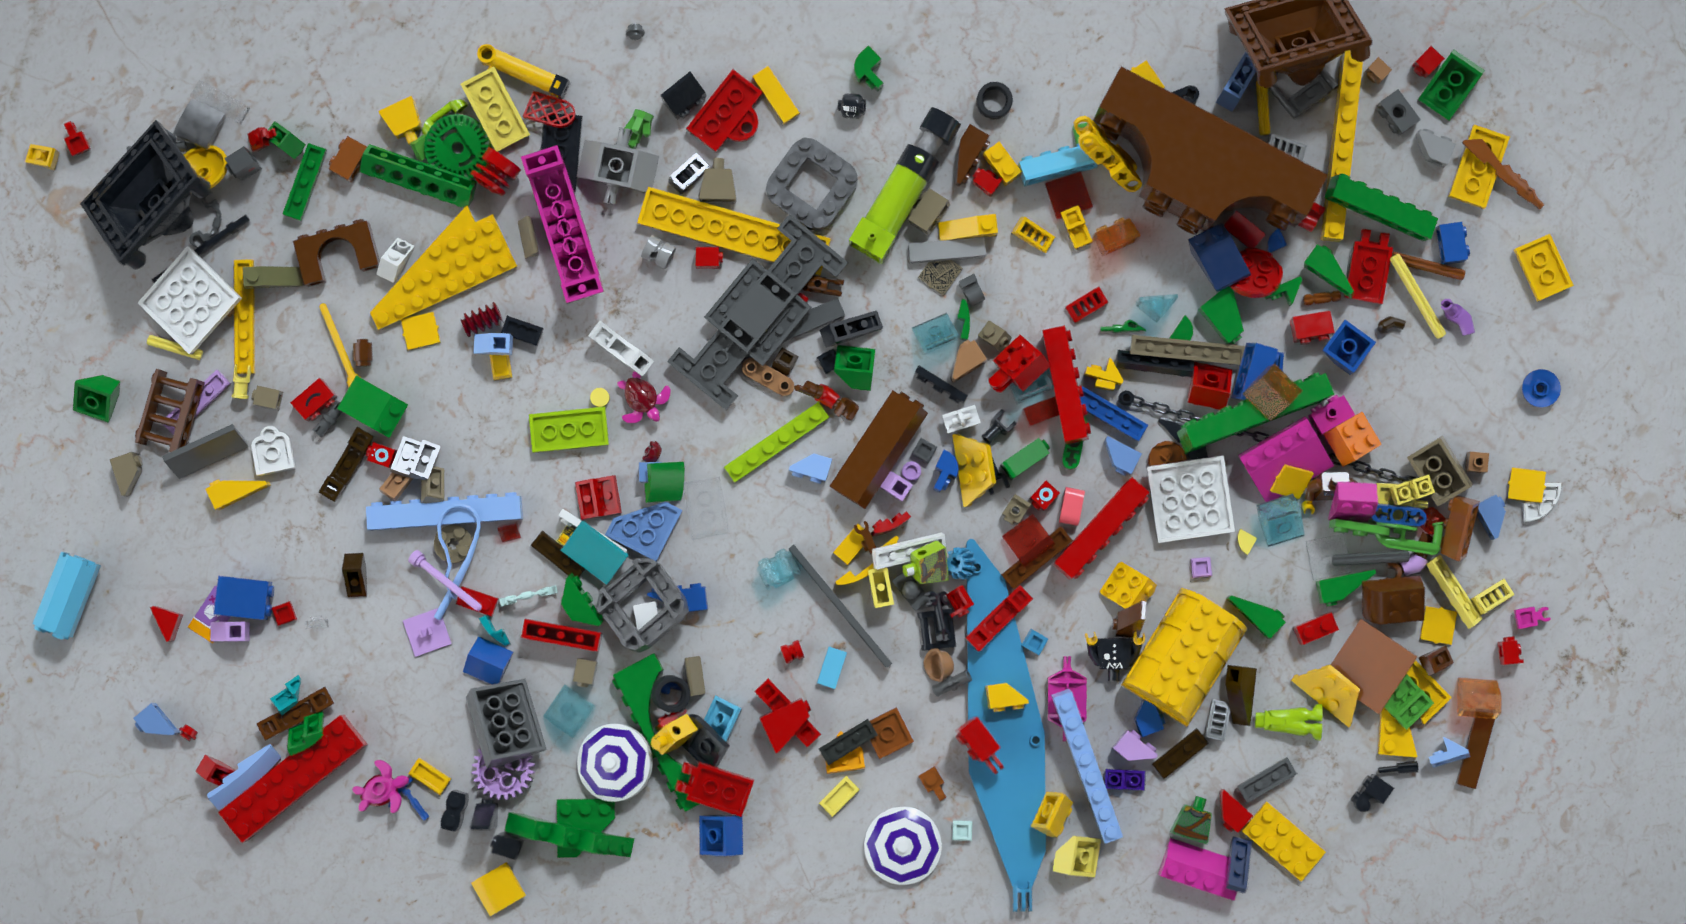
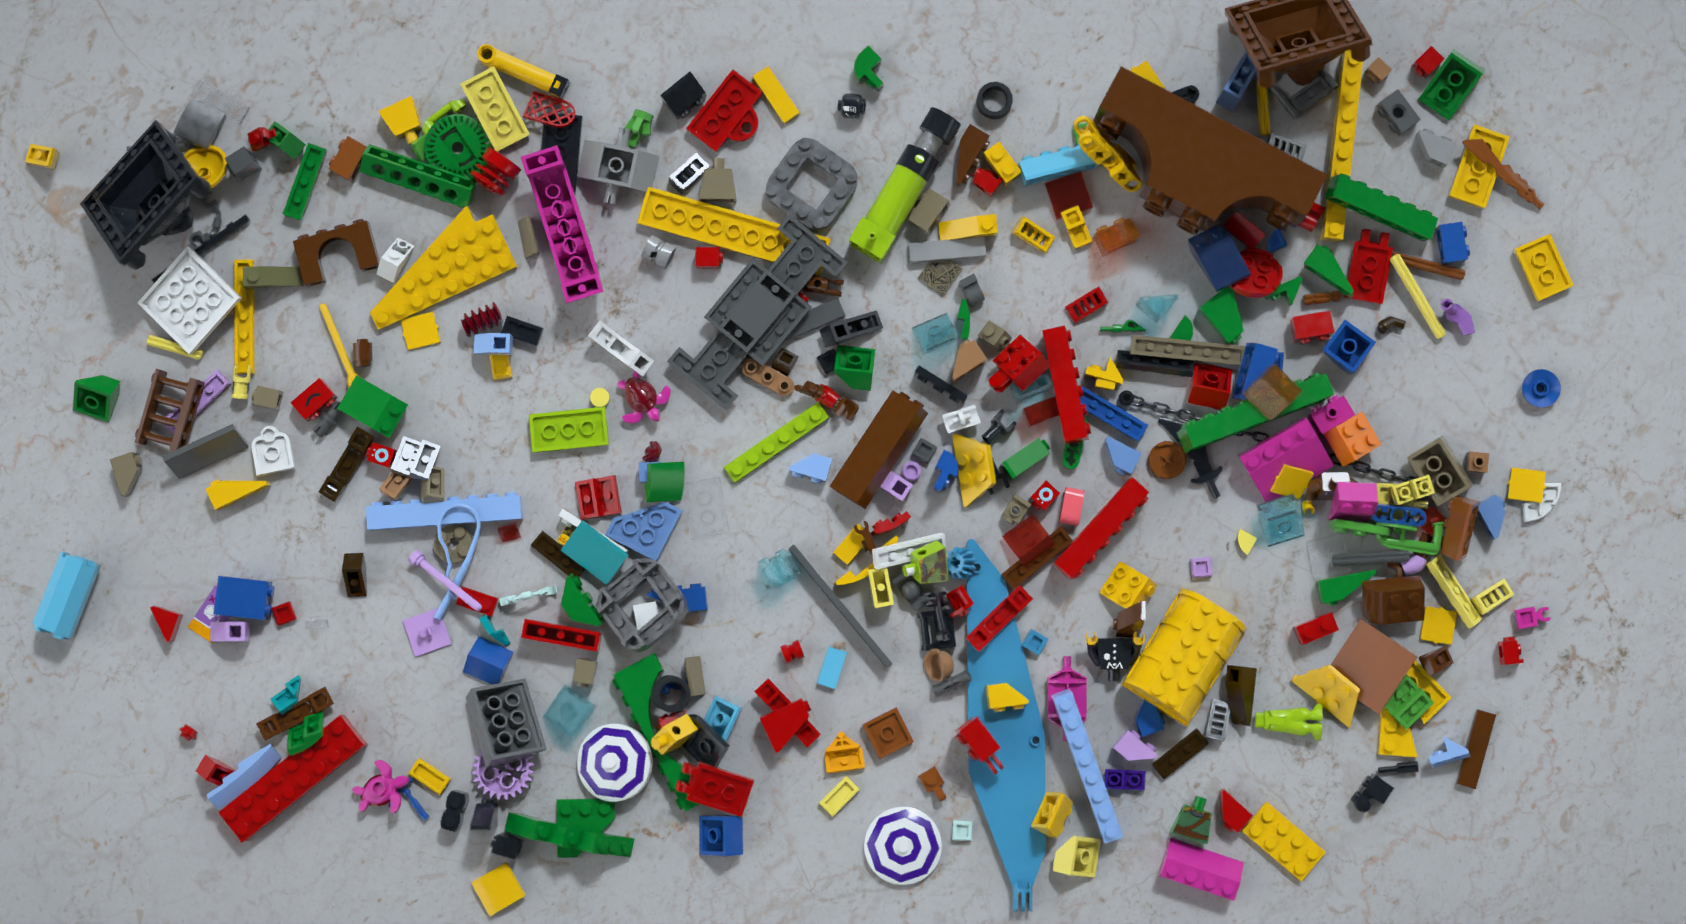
(76, 141): red plate -> none
(154, 721): medium blue slope -> none
(635, 31): dark grey plate -> none
(848, 741): pearl dark grey tile -> none
(1190, 499): white plate -> none
(1238, 864): dark blue plate -> none
(1262, 617): green slope -> none
(1266, 780): dark grey plate -> none
(1478, 698): clear orange slope -> none

